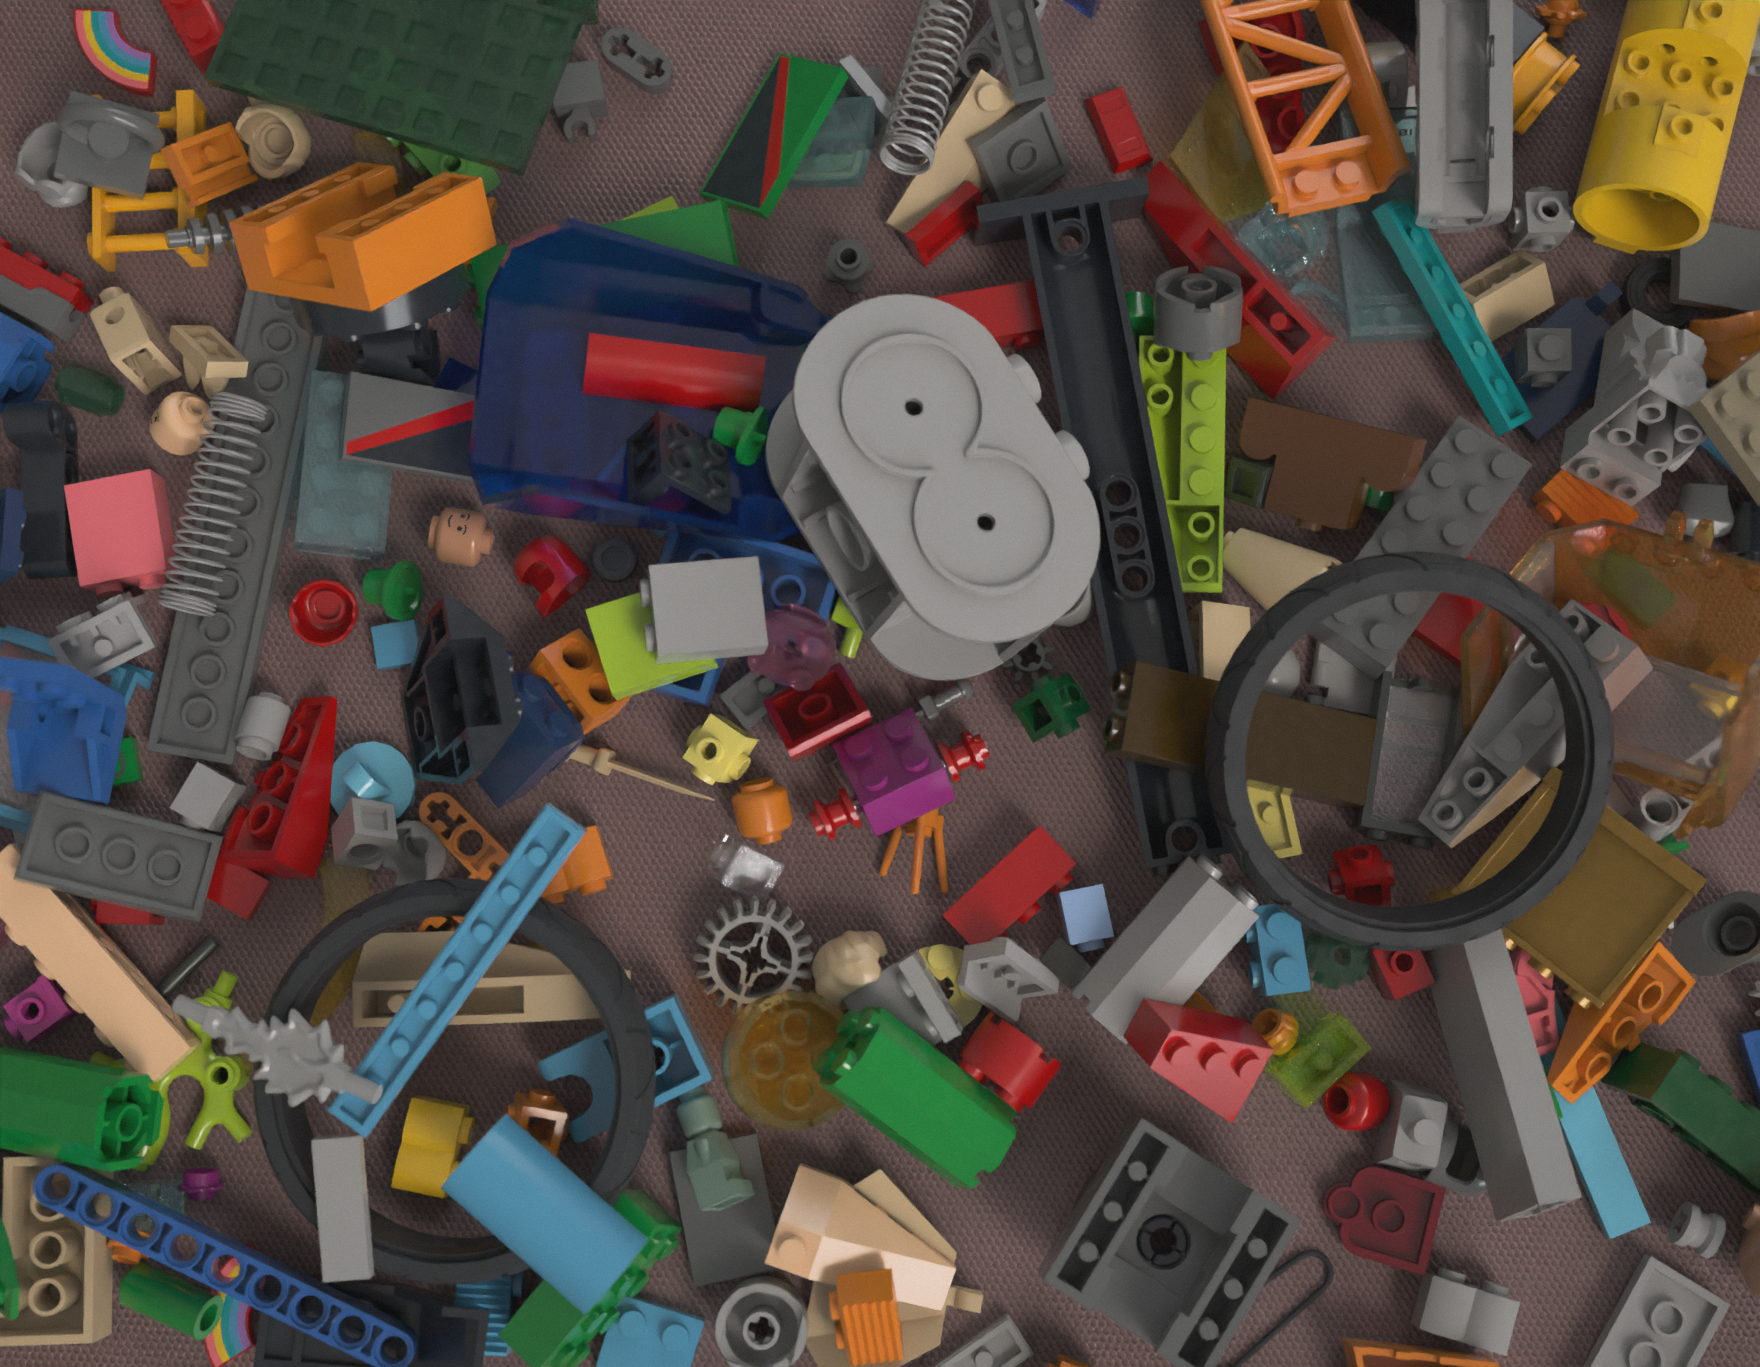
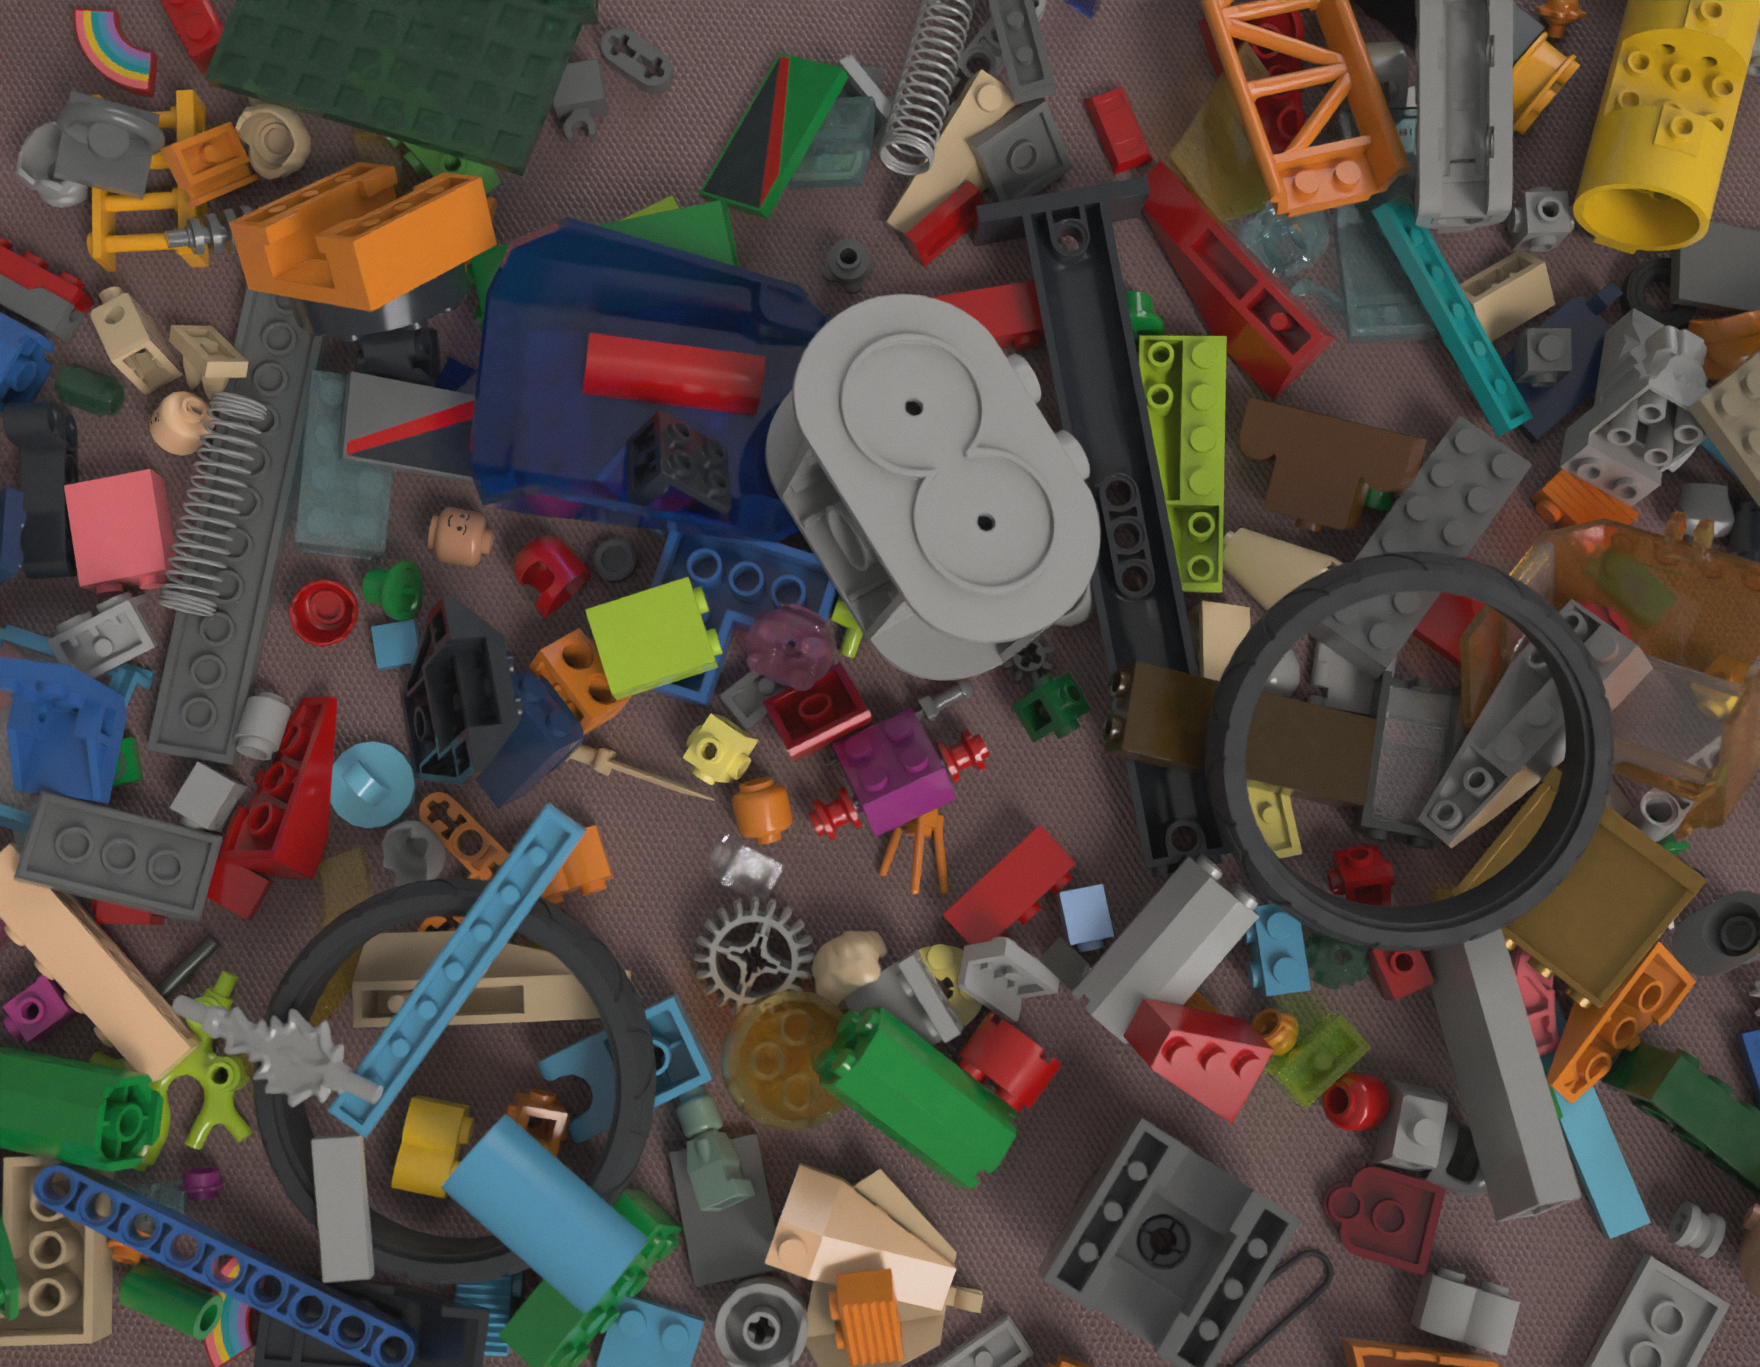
(364, 833): light grey brick -> none
(704, 610): light grey brick -> none
(742, 432): green piece -> none
(1198, 311): dark grey brick -> none
(1248, 481): pearl dark grey tile -> none

